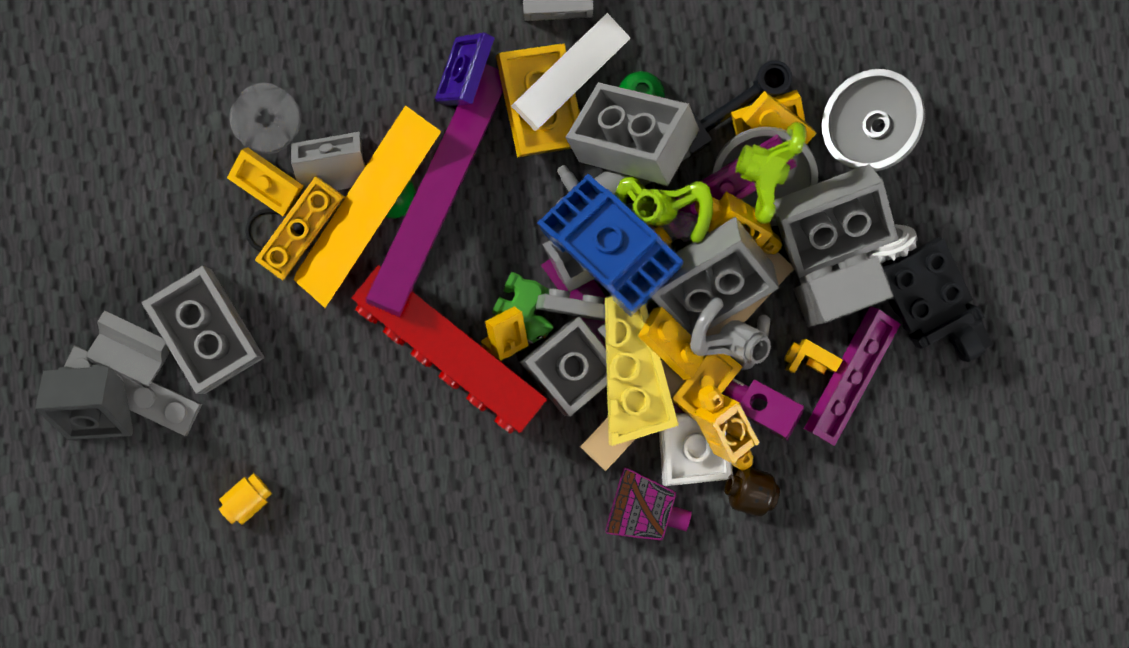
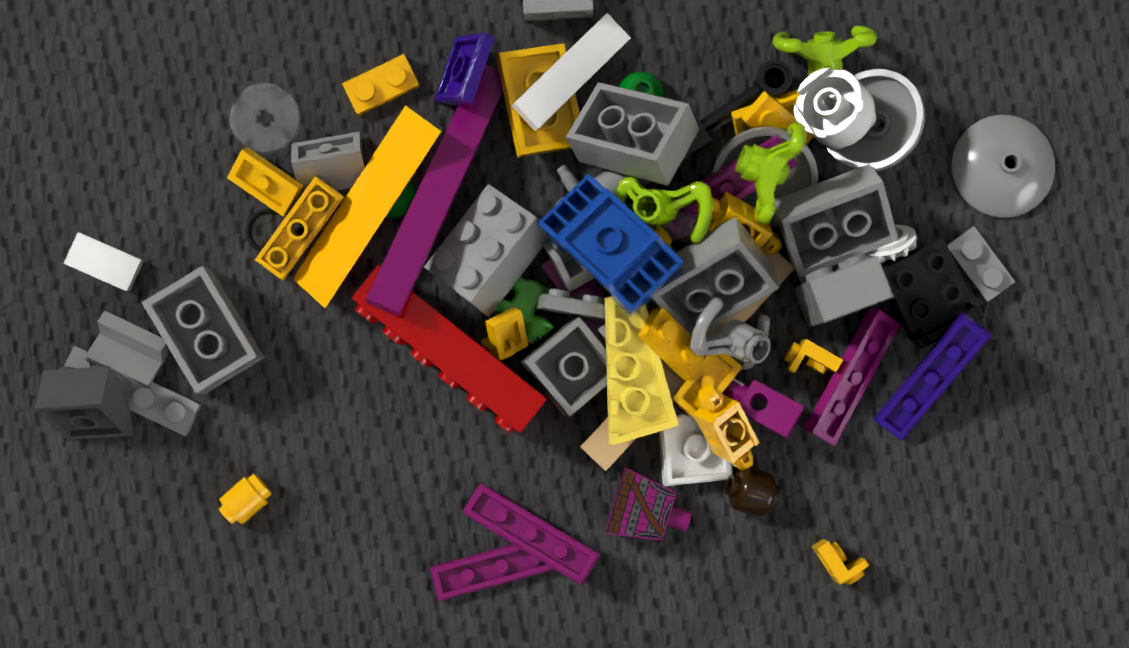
(103, 262): none -> white tile
(380, 85): none -> yellow plate
(484, 571): none -> magenta tile
(488, 250): none -> light grey brick
(531, 534): none -> magenta tile
(825, 49): none -> lime piece
(833, 558): none -> yellow bracket
(834, 108): none -> white brick
(932, 376): none -> dark purple tile
(980, 264): none -> light grey plate
(983, 176): none -> light grey dish

